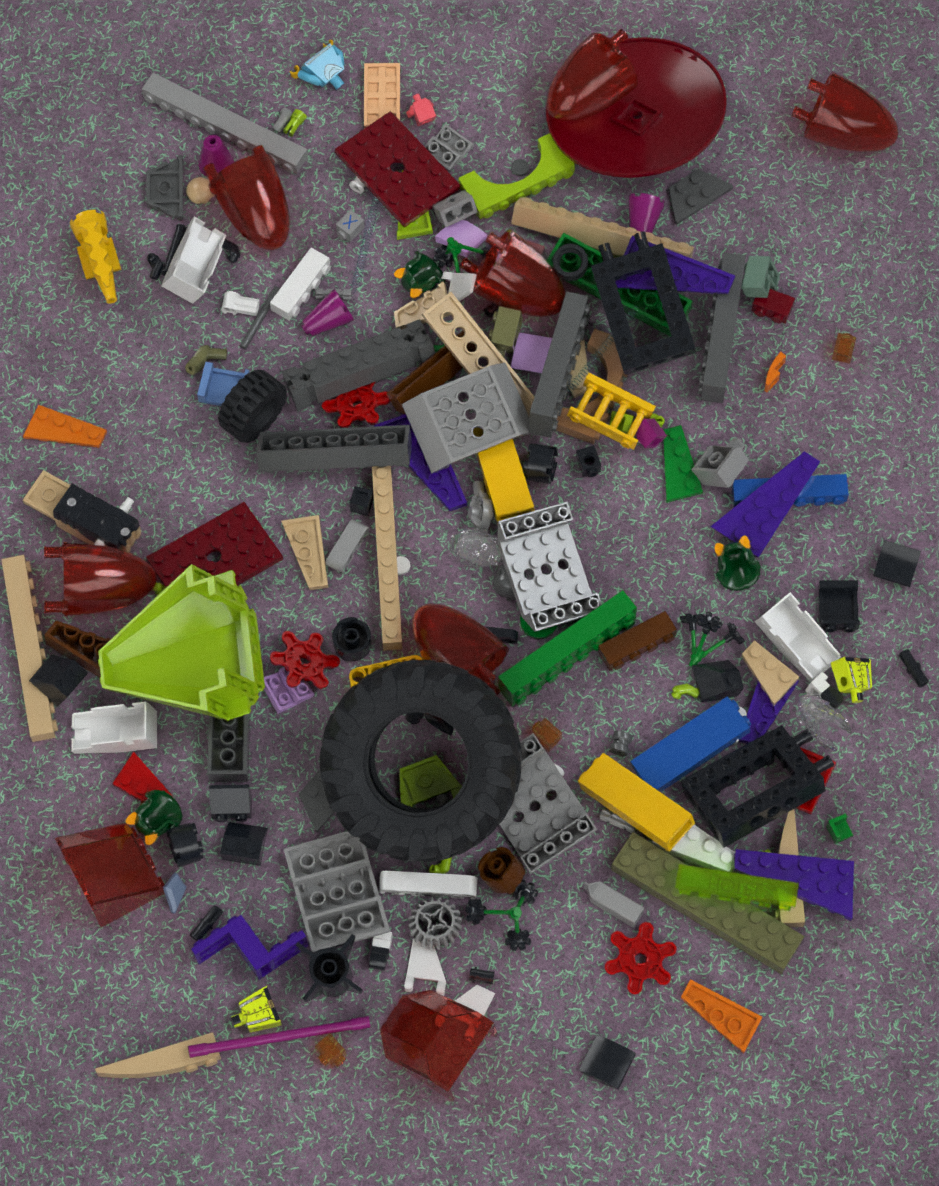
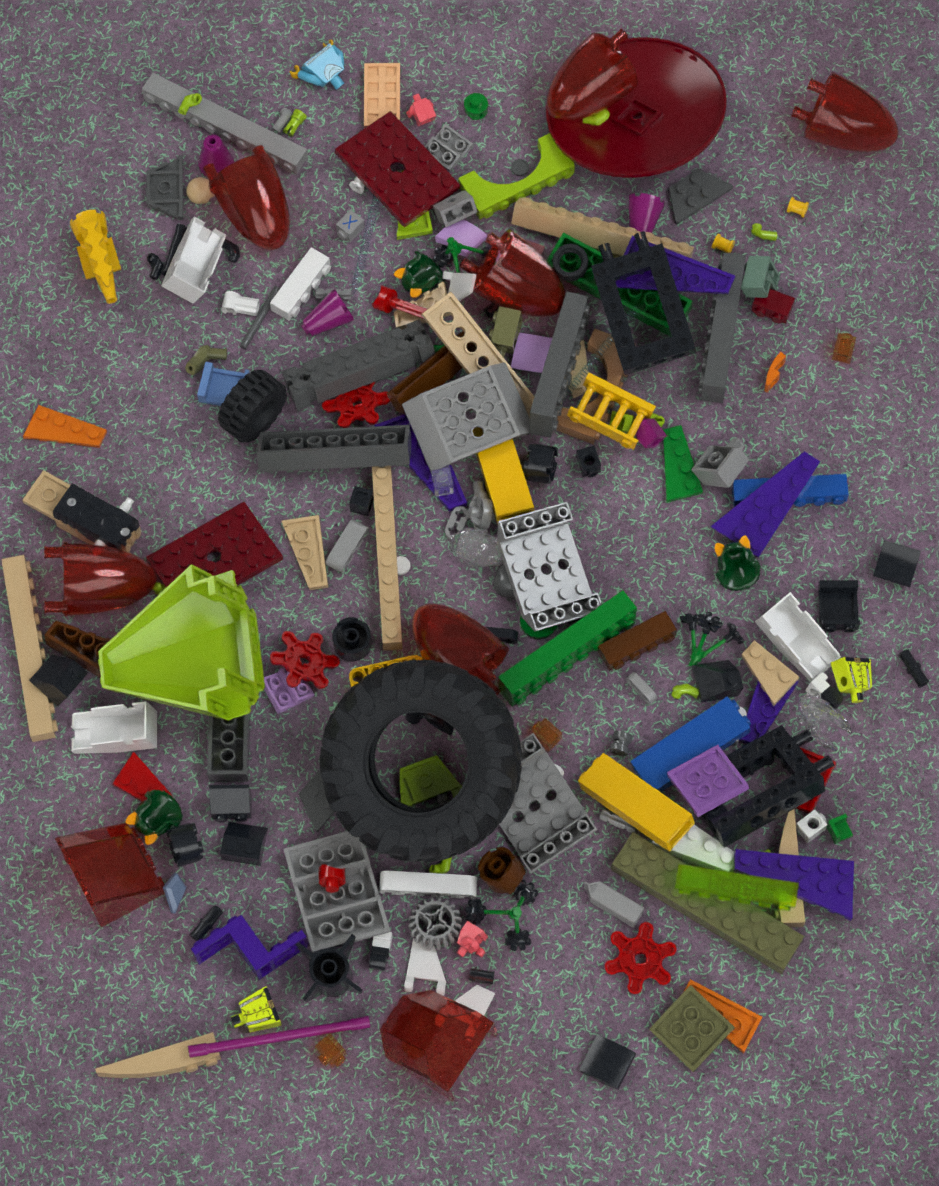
(189, 101): none -> lime arm
(331, 878): none -> red piece
(388, 300): none -> red piece
(442, 481): none -> clear brick
(453, 521): none -> light grey beam
(470, 940): none -> coral piece
(476, 106): none -> green piece
(597, 119): none -> lime arm
(641, 688): none -> light grey beam
(692, 1028): none -> olive plate
(707, 780): none -> medium lavender plate
(723, 244): none -> yellow bush
(765, 235): none -> lime arm
(797, 207): none -> yellow bush
(805, 831): none -> white brick

